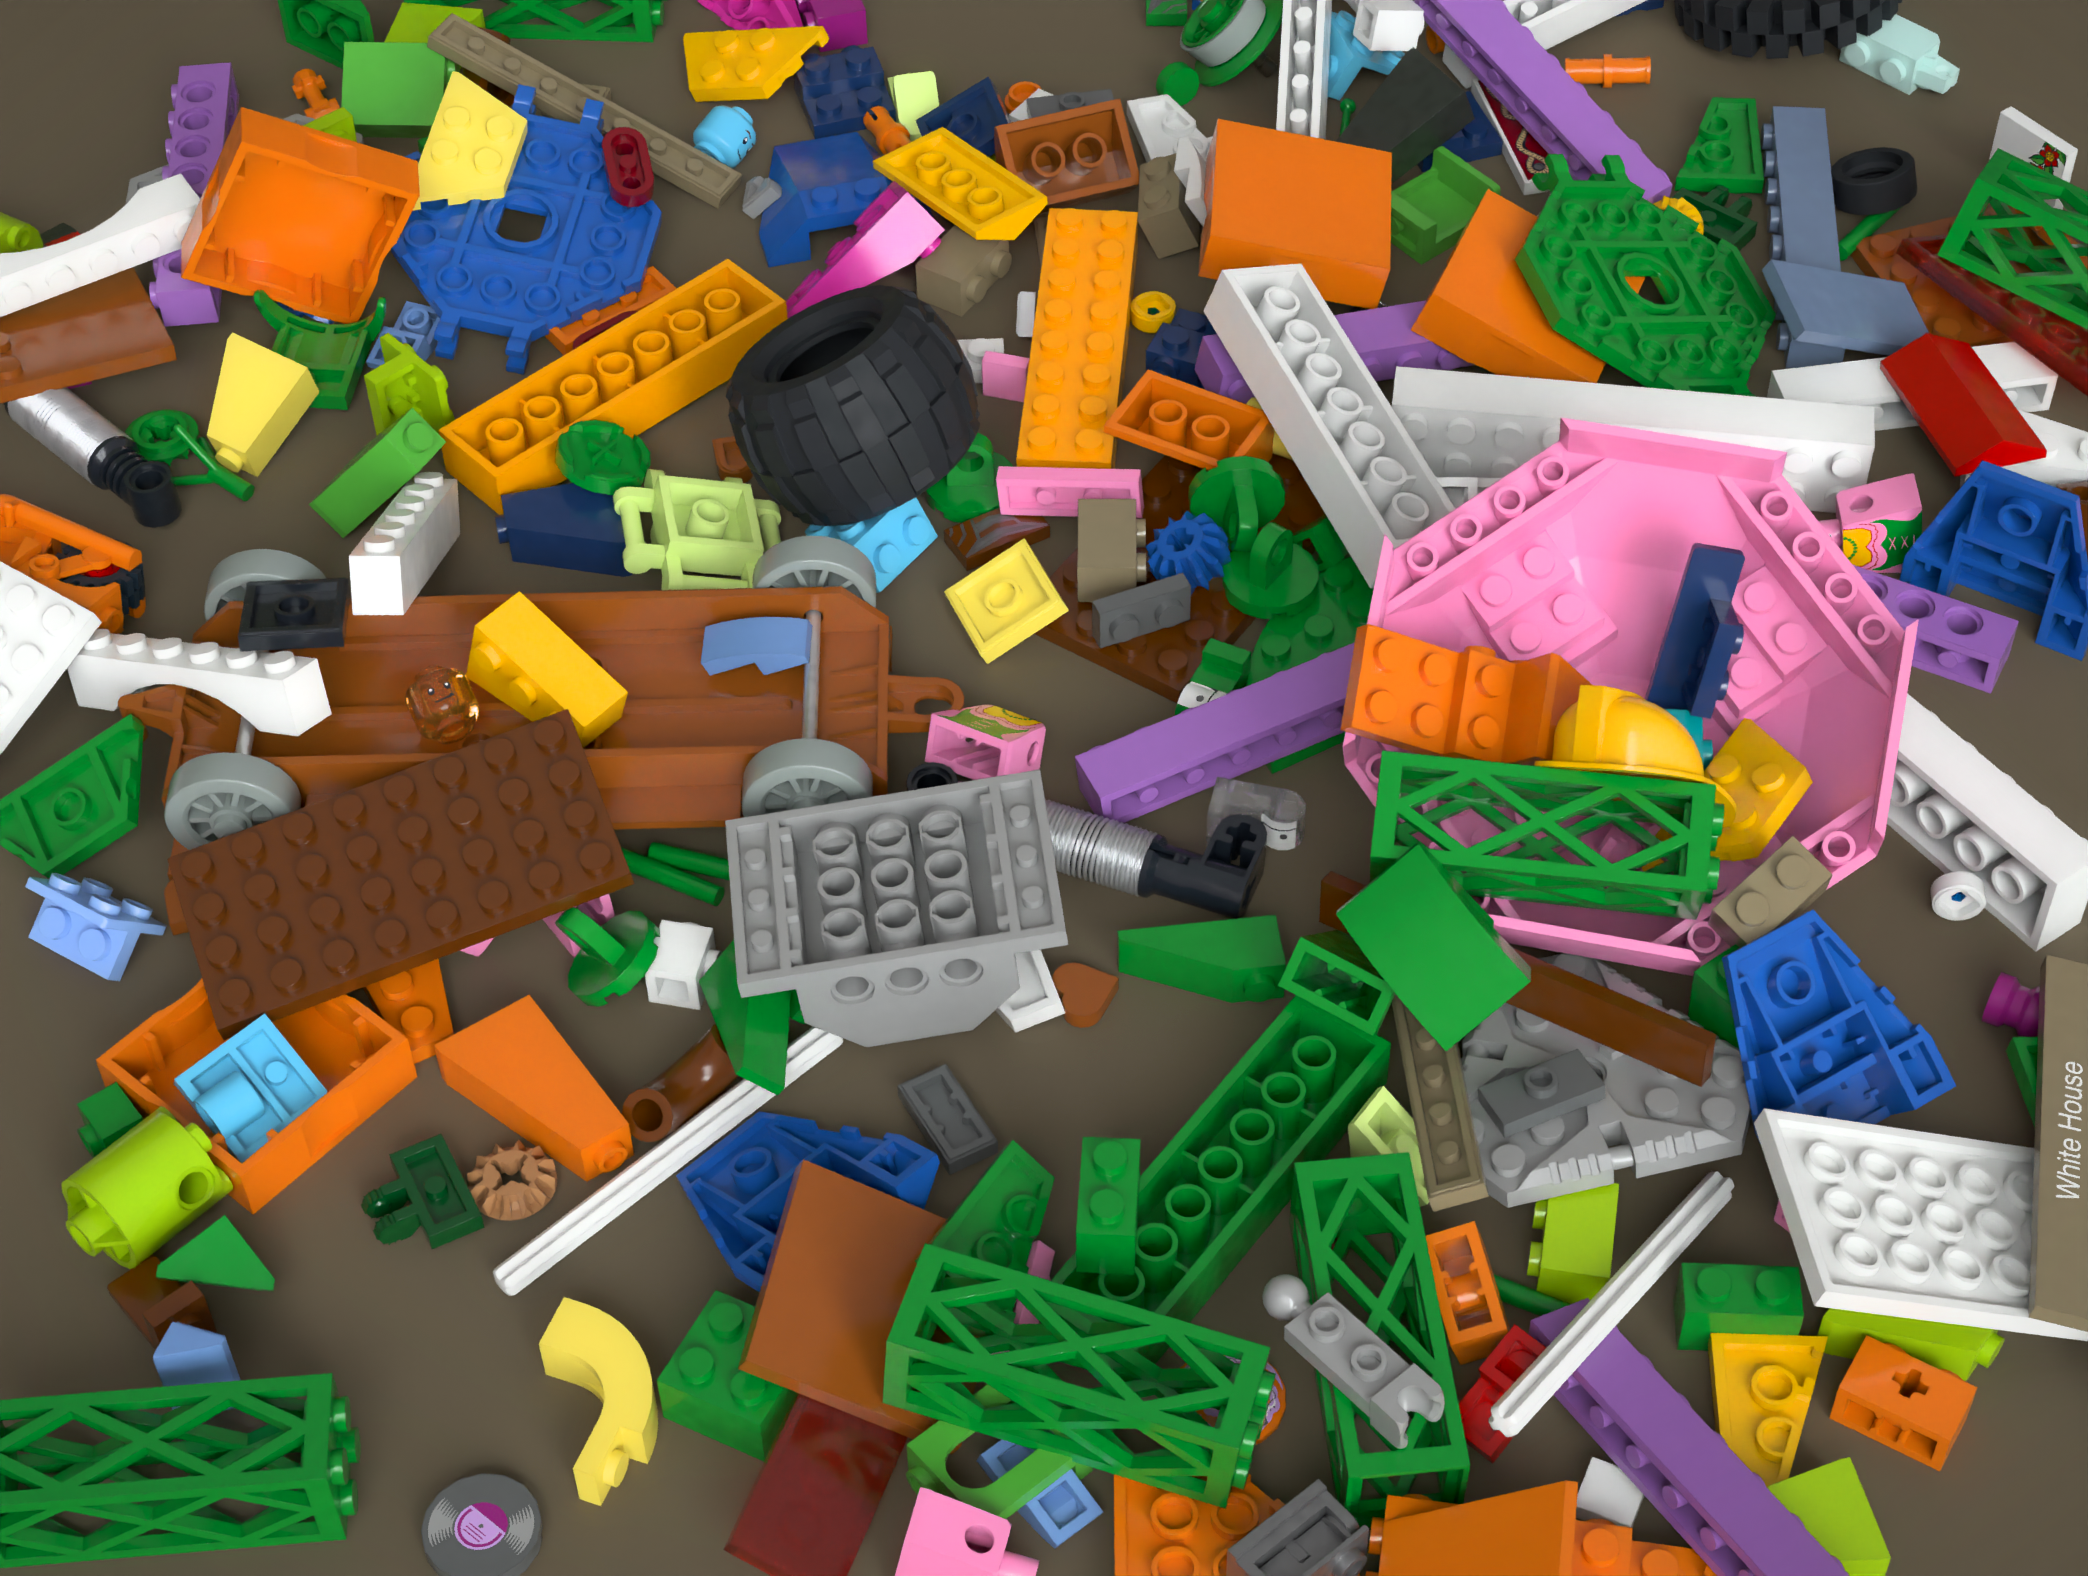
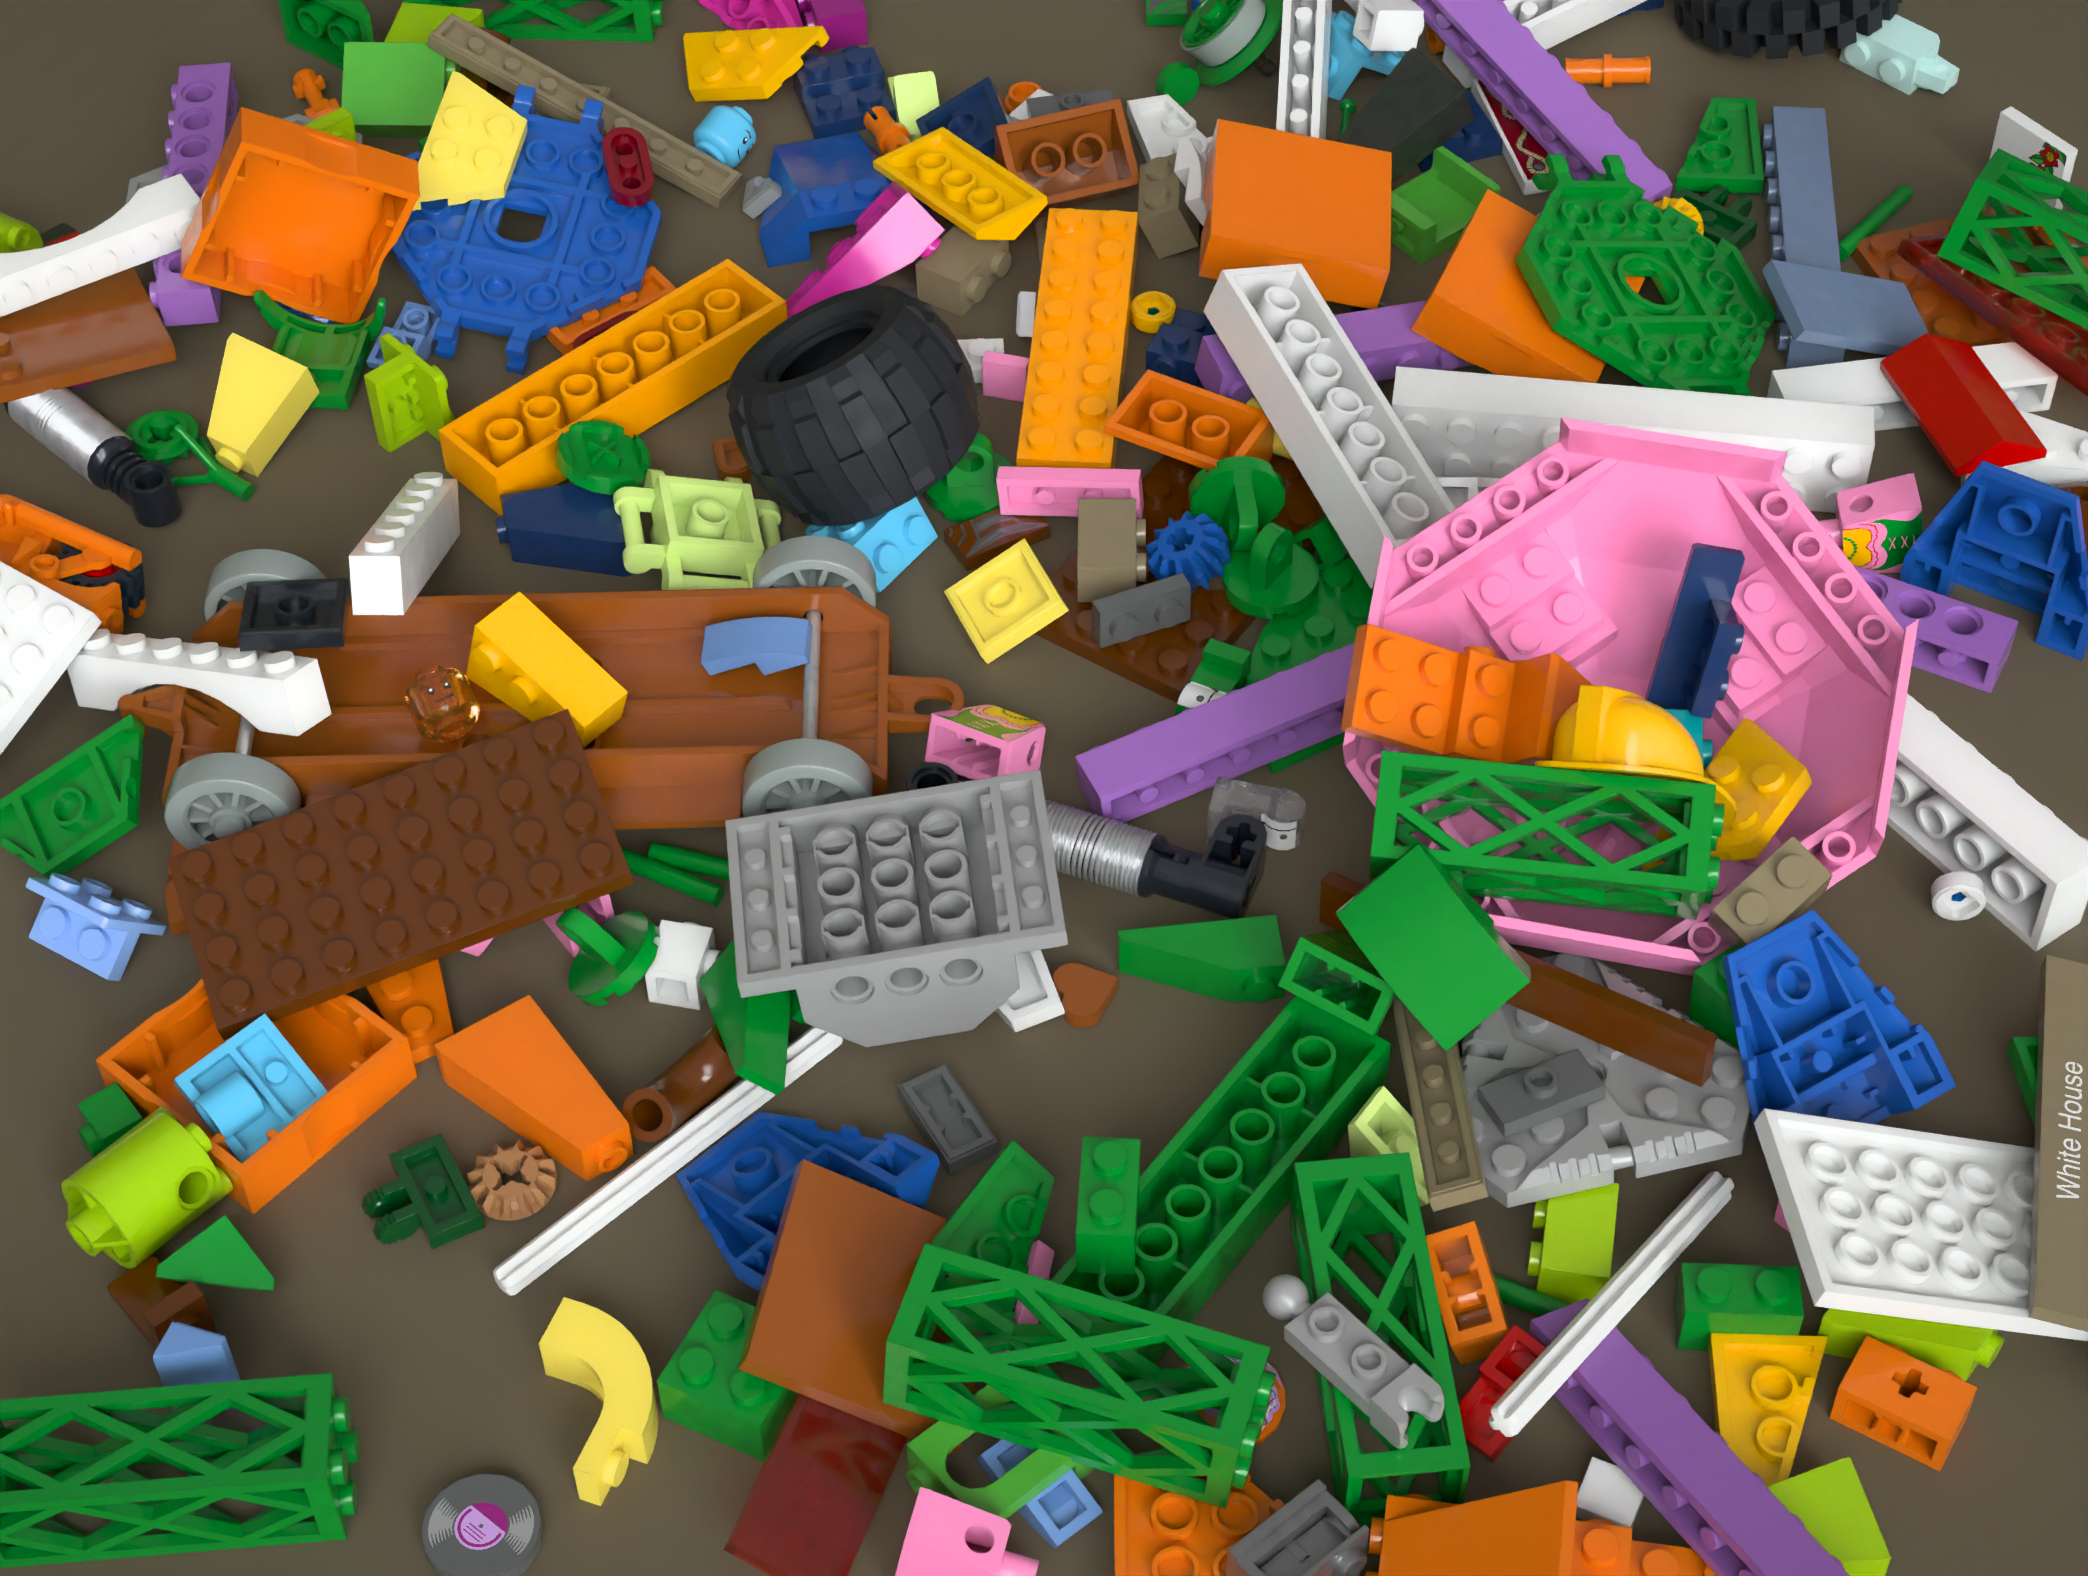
(377, 472): bright green slope -> none
(1874, 181): black tyre -> none
(2013, 1006): magenta wheel -> none

